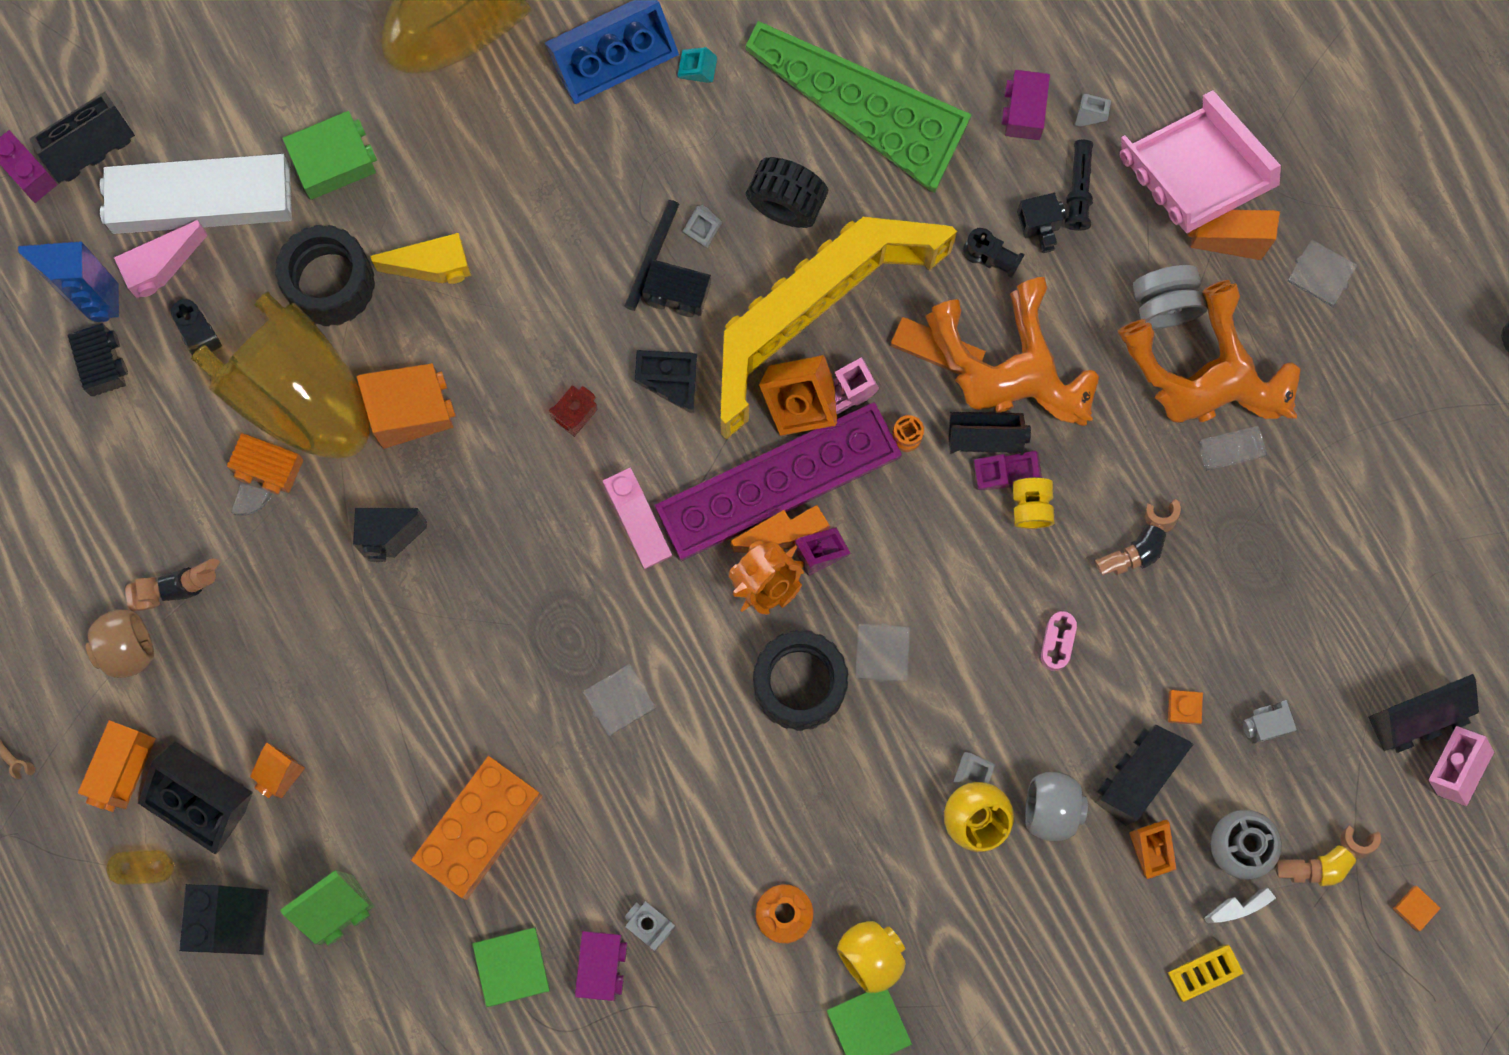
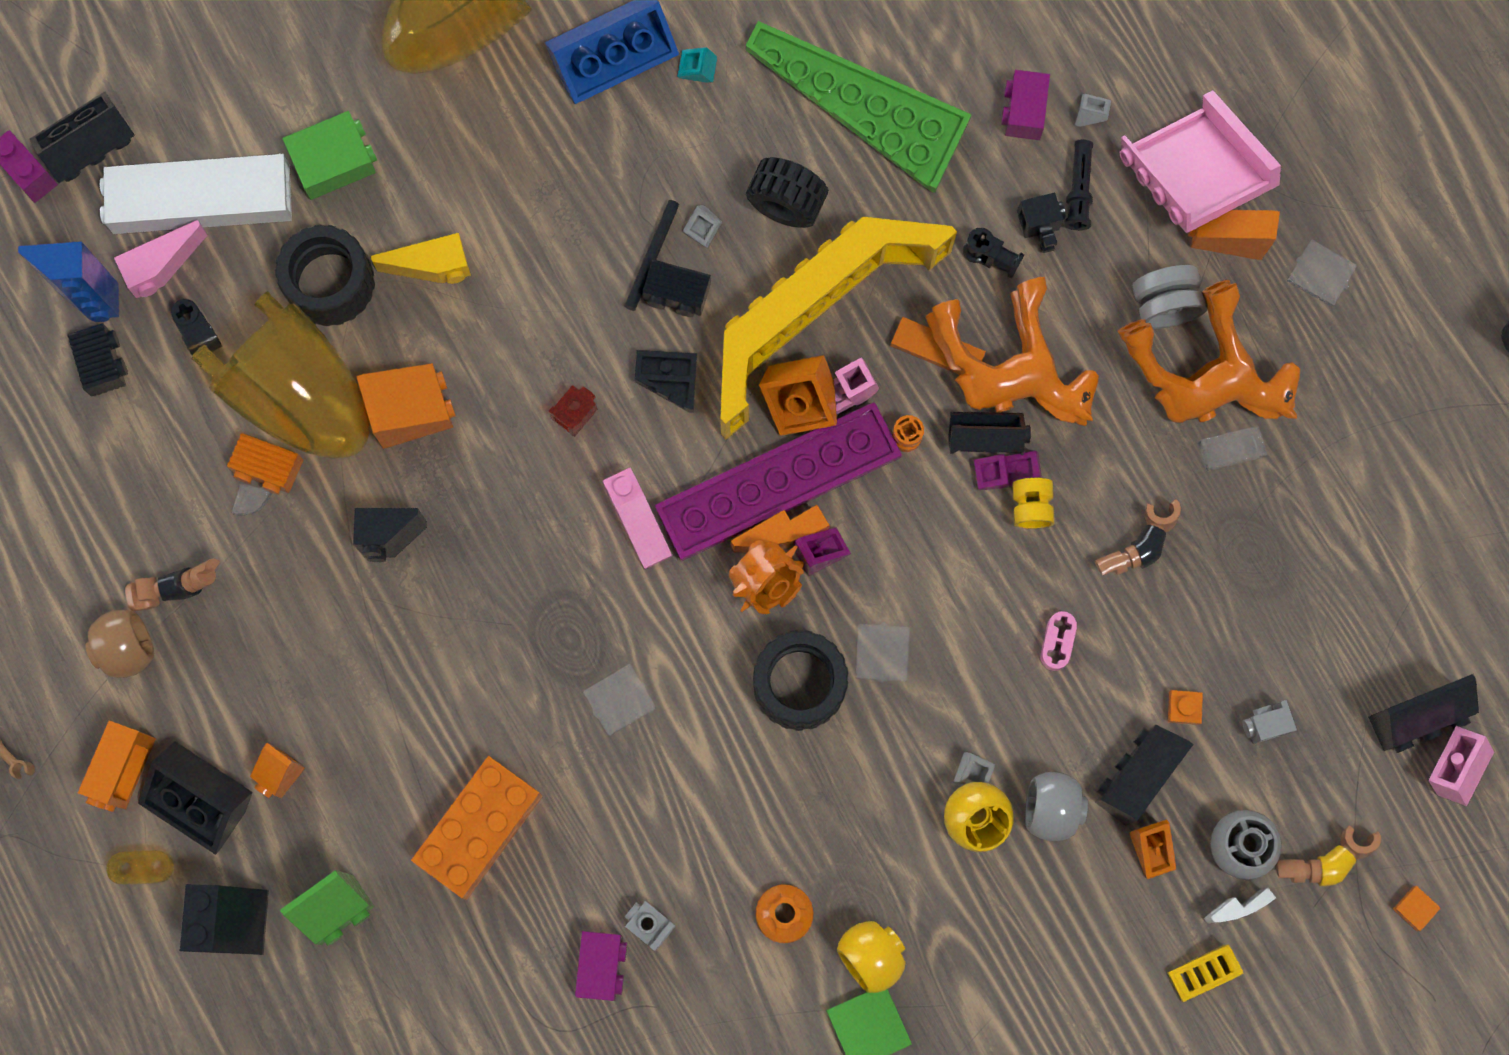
(511, 967): bright green tile -> none

